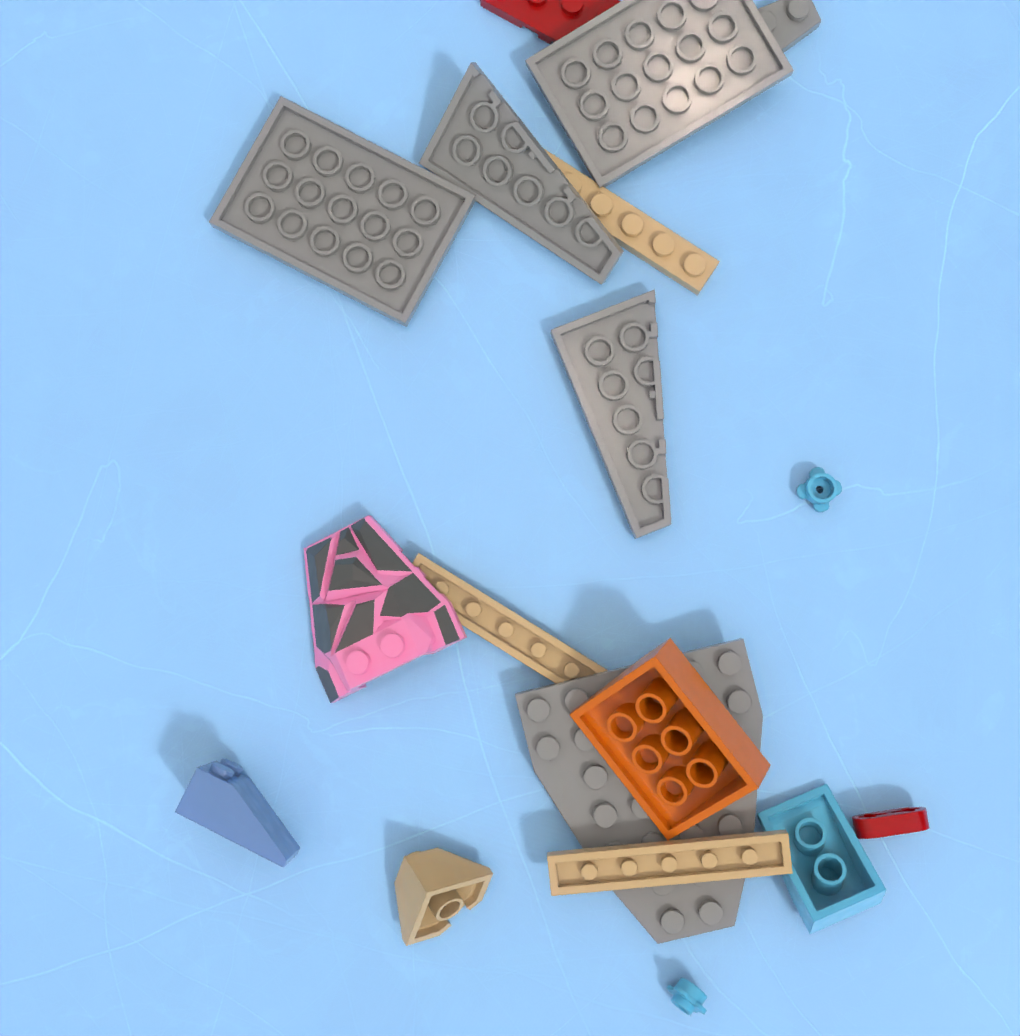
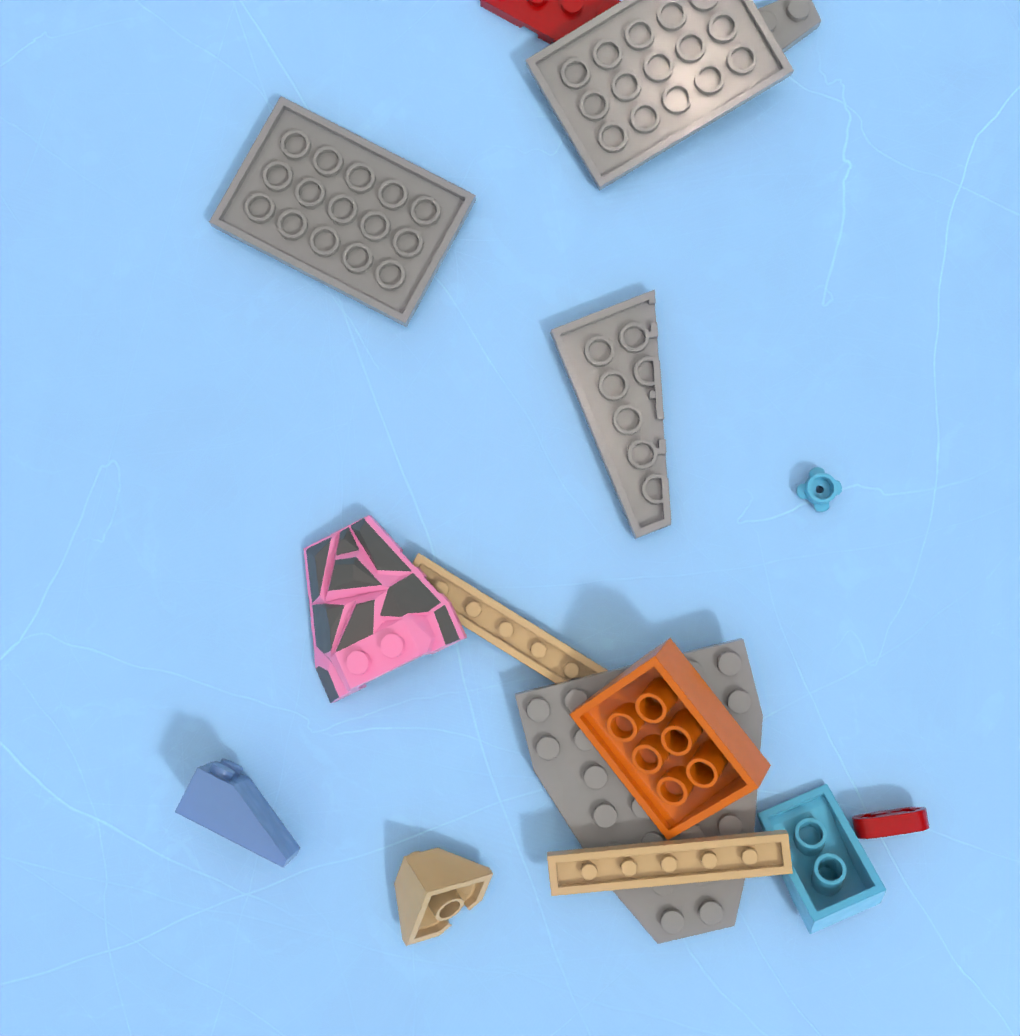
(501, 162): light grey wing -> none
(643, 234): tan plate -> none
(687, 997): medium azure plate -> none

